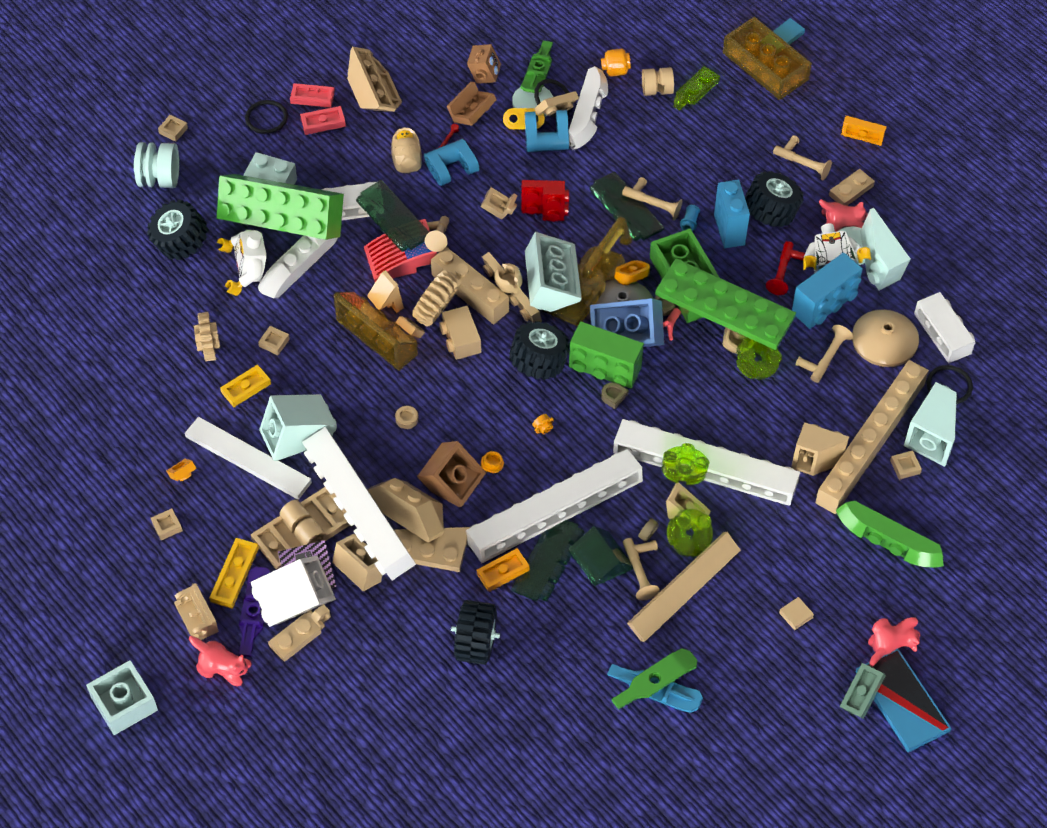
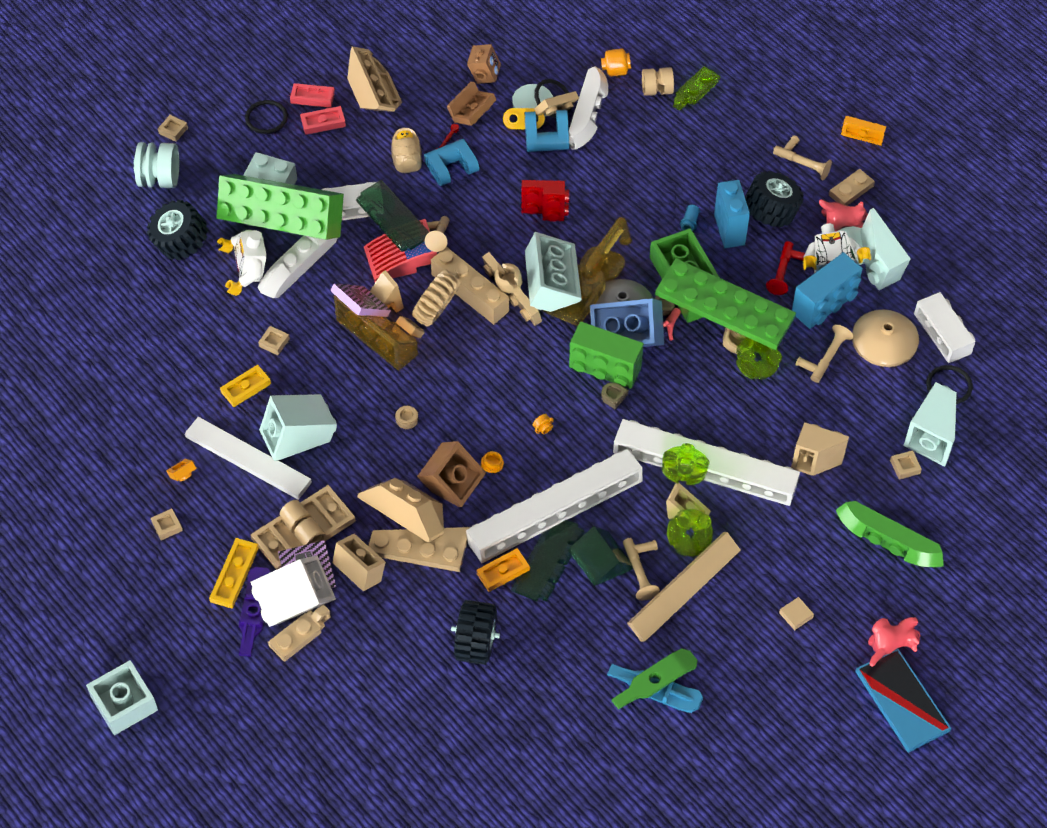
(195, 613): tan hinge -> none
(206, 336): tan gear -> none
(216, 659): coral animal -> none
(358, 503): white brick -> none
(360, 300): none -> lavender tile
(461, 332): tan brick -> none
(499, 204): tan bracket -> none
(537, 74): bright green piece -> none
(539, 350): black wheel -> none
(631, 272): light orange plate -> none
(635, 193): tan piece -> none
(638, 217): clear green windscreen -> none
(648, 530): dark tan tile -> none
(767, 58): clear yellow brick -> none
(789, 31): dark azure tile -> none
(862, 690): sand green plate -> none
(871, 437): tan brick -> none

